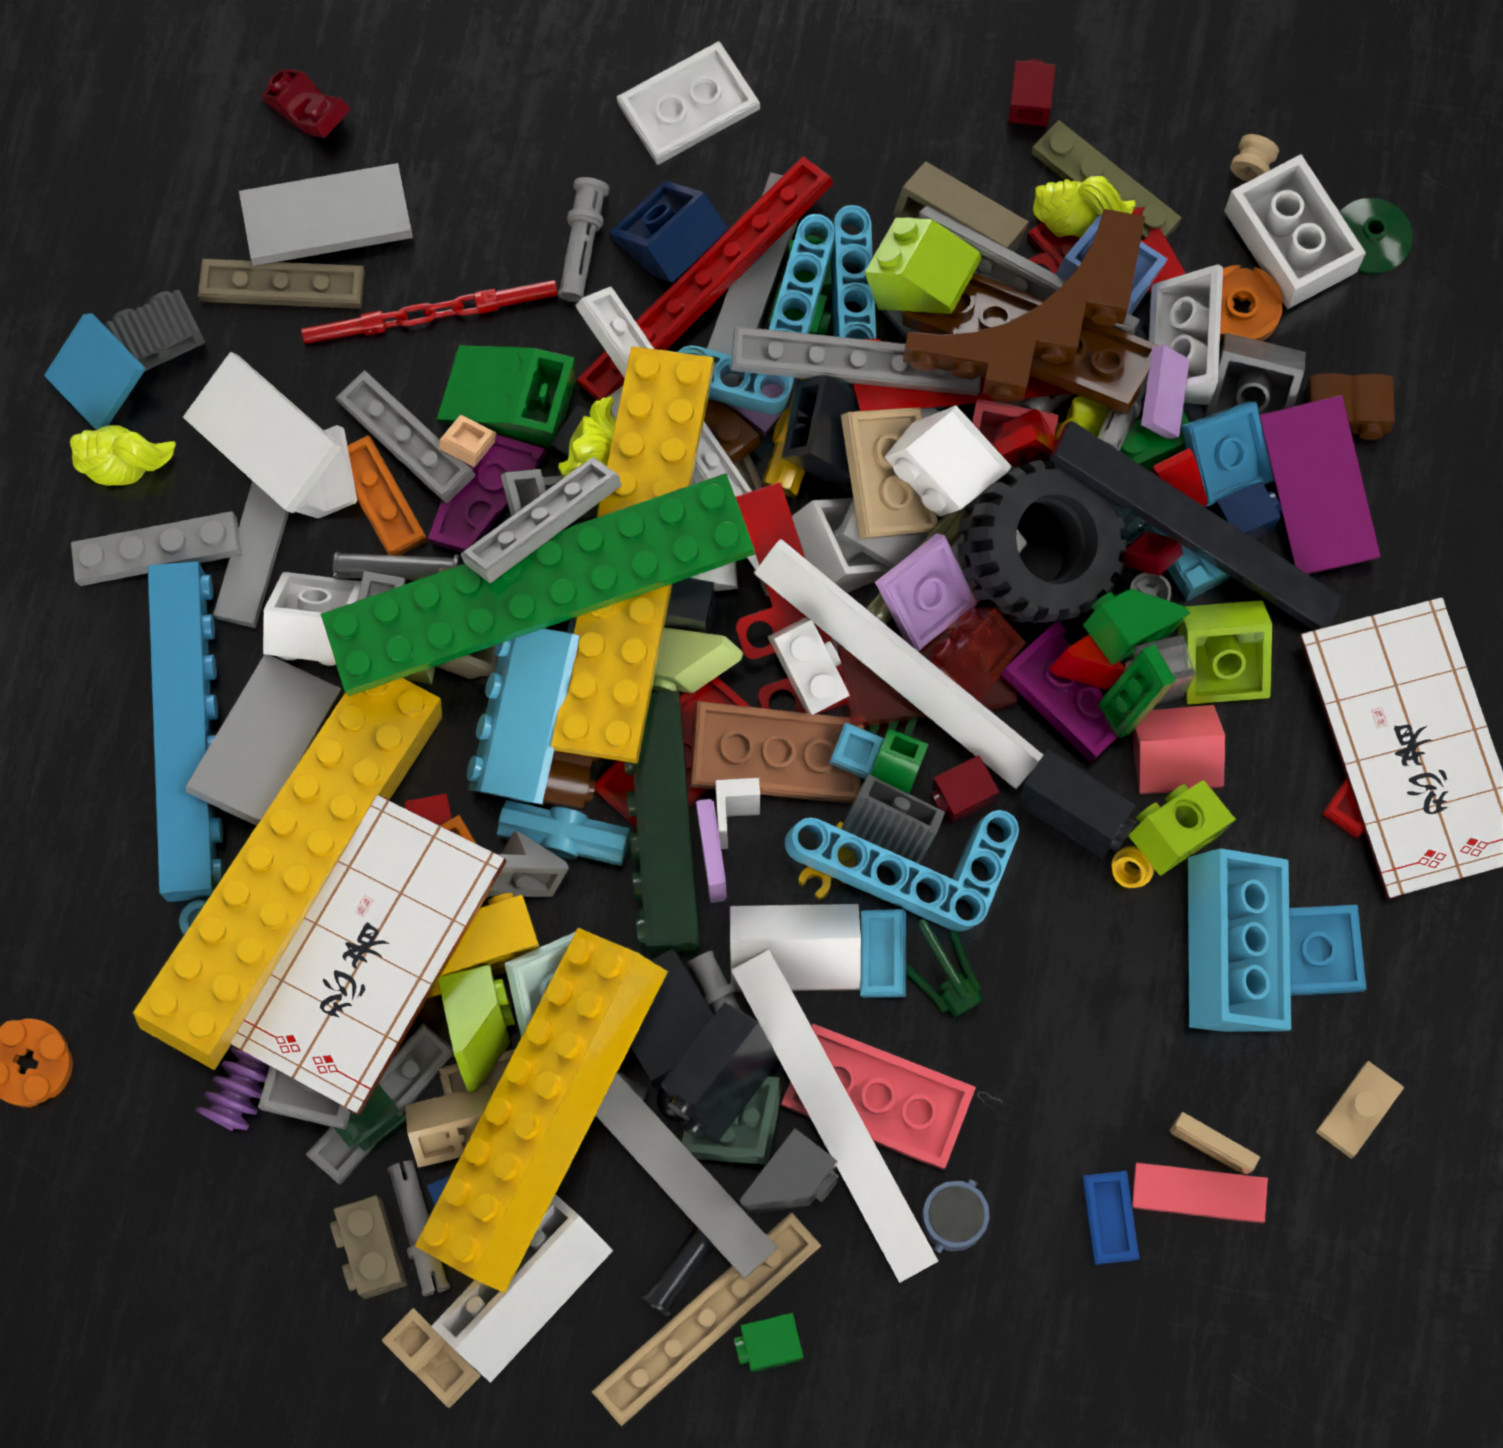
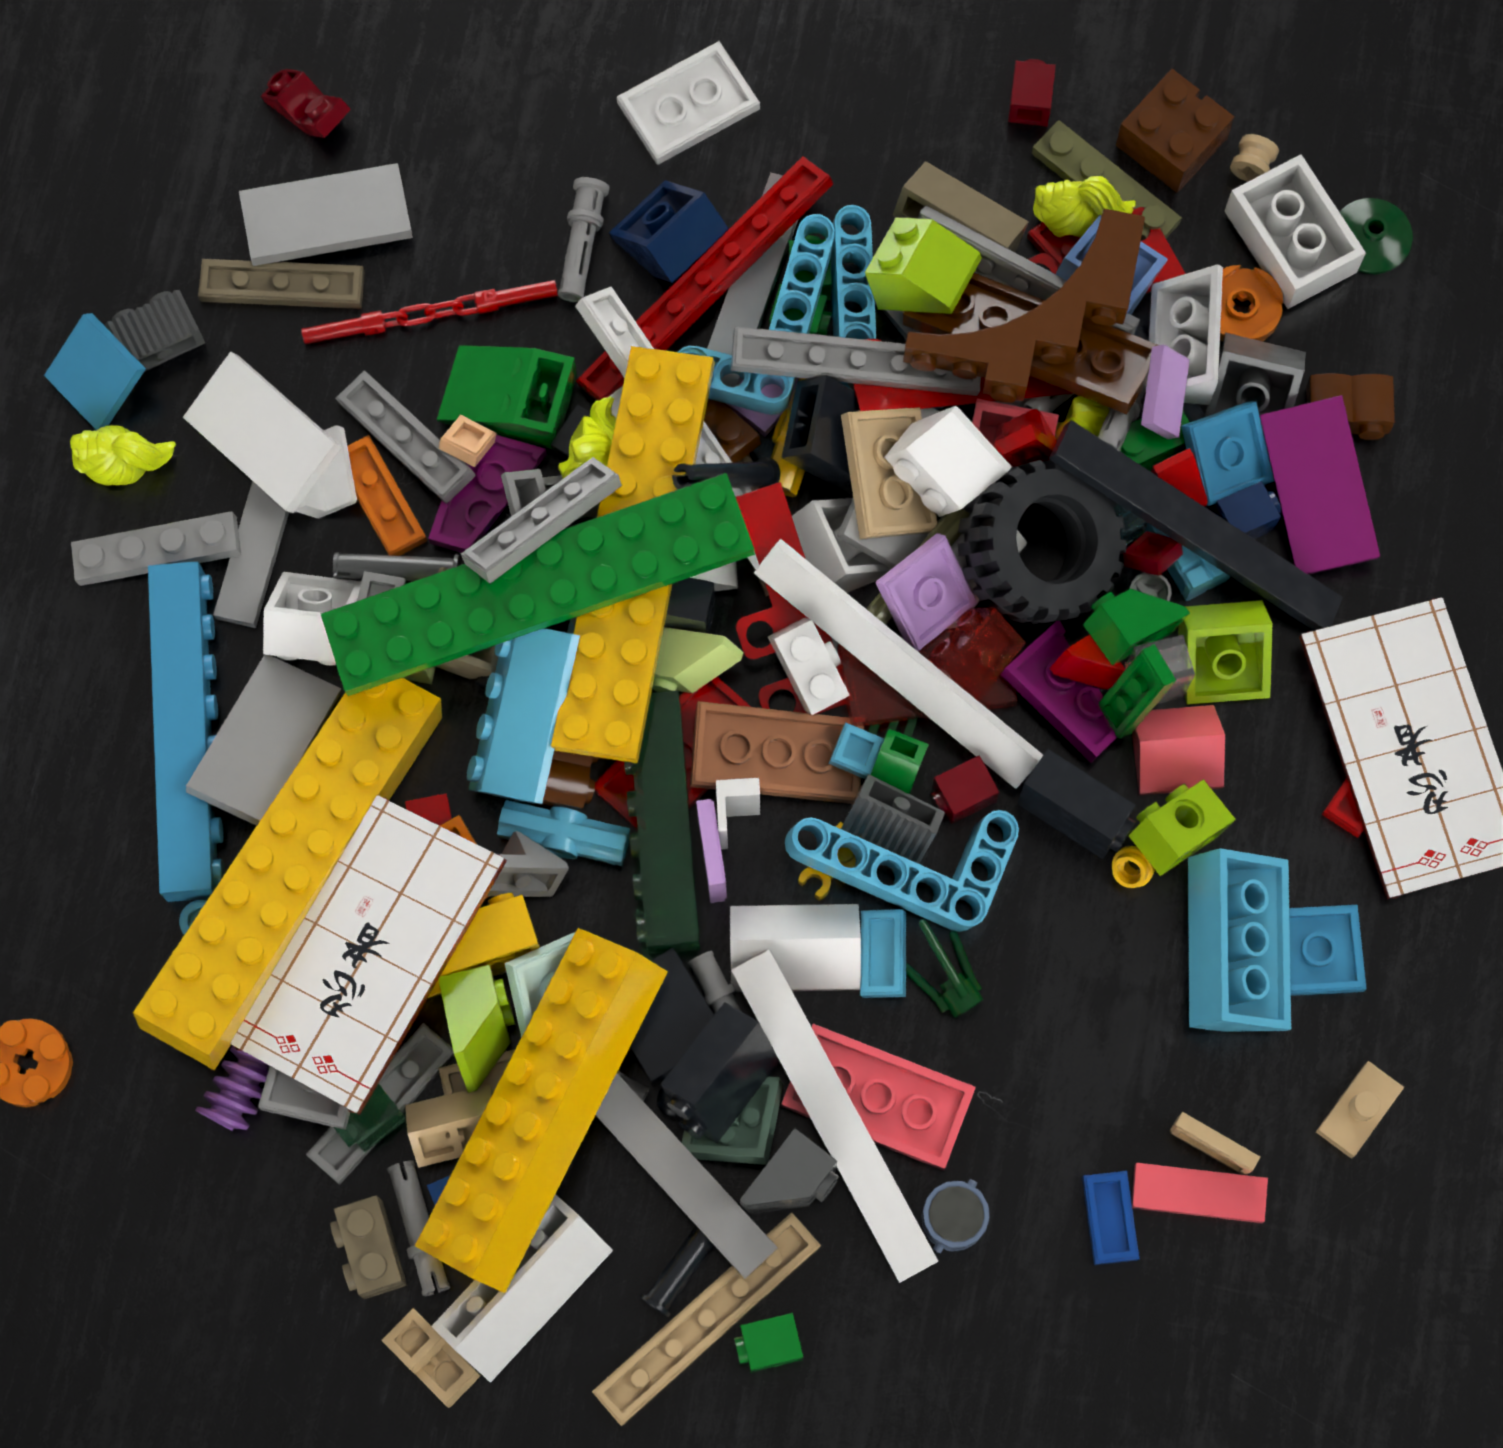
(740, 474): none -> black pin
(1174, 130): none -> reddish brown piece

